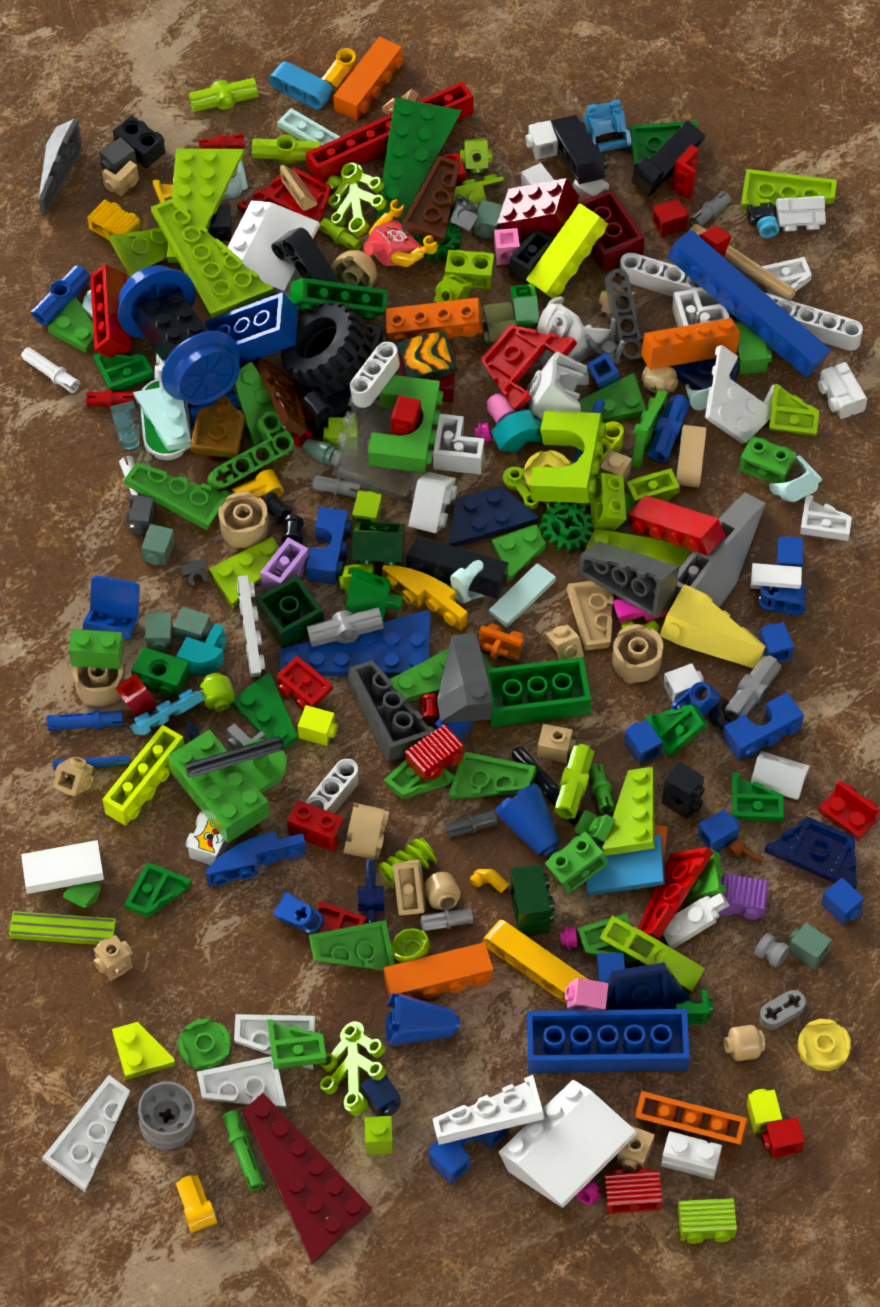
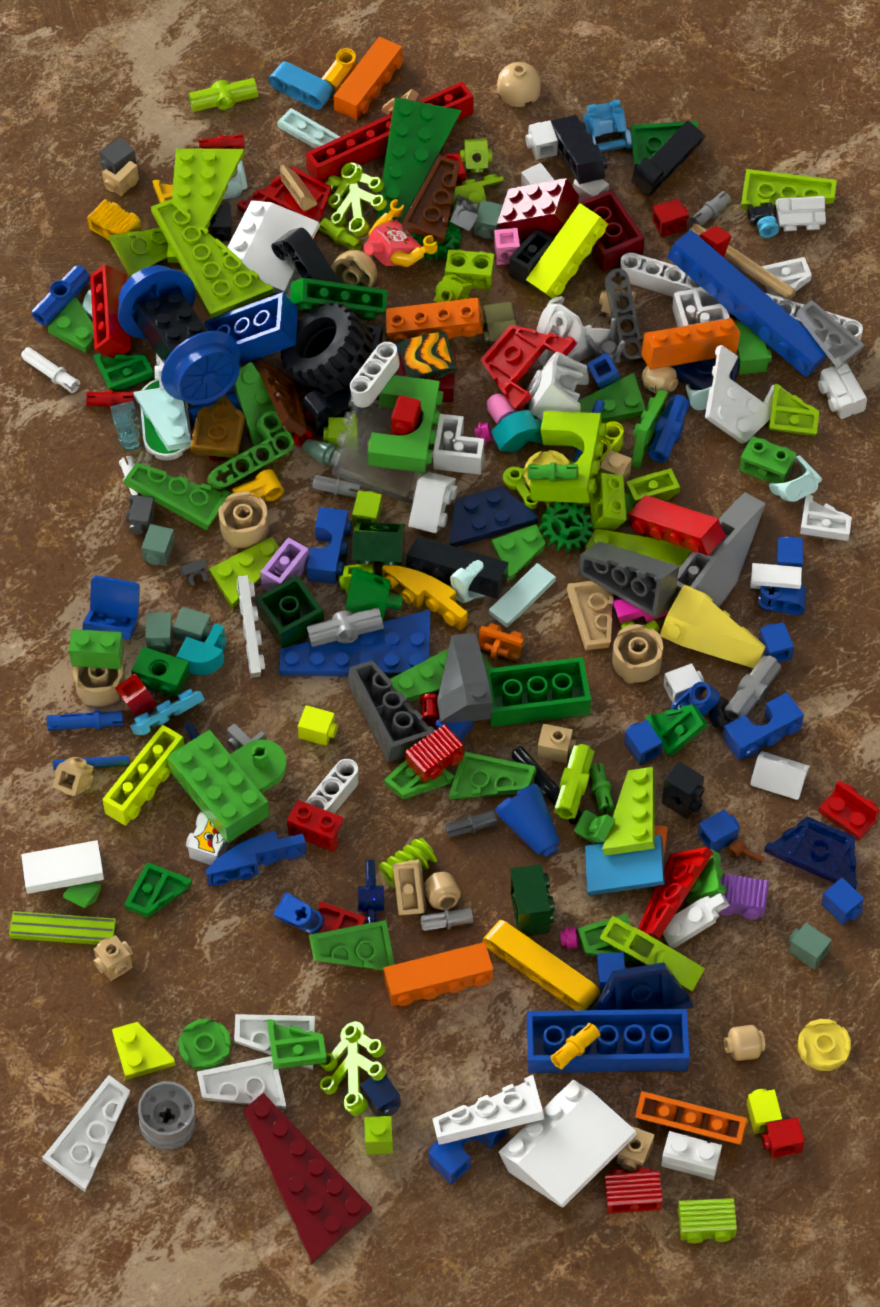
(60, 156): dark grey wedge -> none
(147, 144): black brick -> none
(197, 1209): yellow piece -> none
(217, 692): lime head -> none
(234, 756): black axle -> none
(240, 1141): bright green pin -> none
(265, 711): green wing -> none
(277, 508): black bush -> none
(284, 149): lime piece -> none
(292, 528): black bush -> none
(302, 684): red bracket -> none
(366, 831): tan brick -> none
(410, 945): lime hair -> none
(418, 1021): blue cone -> none
(488, 876): yellow arm -> none
(519, 84): none -> tan cylinder
(525, 305): green brick -> none
(553, 471): none -> bright green pin
(565, 642): tan bracket -> none
(575, 1046): none -> yellow pin
(576, 862): bright green brick -> none
(586, 994): bright pink brick -> none
(589, 1193): dark pink plate -> none
(685, 173): red bracket -> none
(691, 456): tan beam -> none
(698, 1012): green bracket -> none
(755, 802): green wing -> none
(772, 950): light grey wheel -> none
(785, 1014): light grey beam -> none
(829, 334): none -> light grey wing

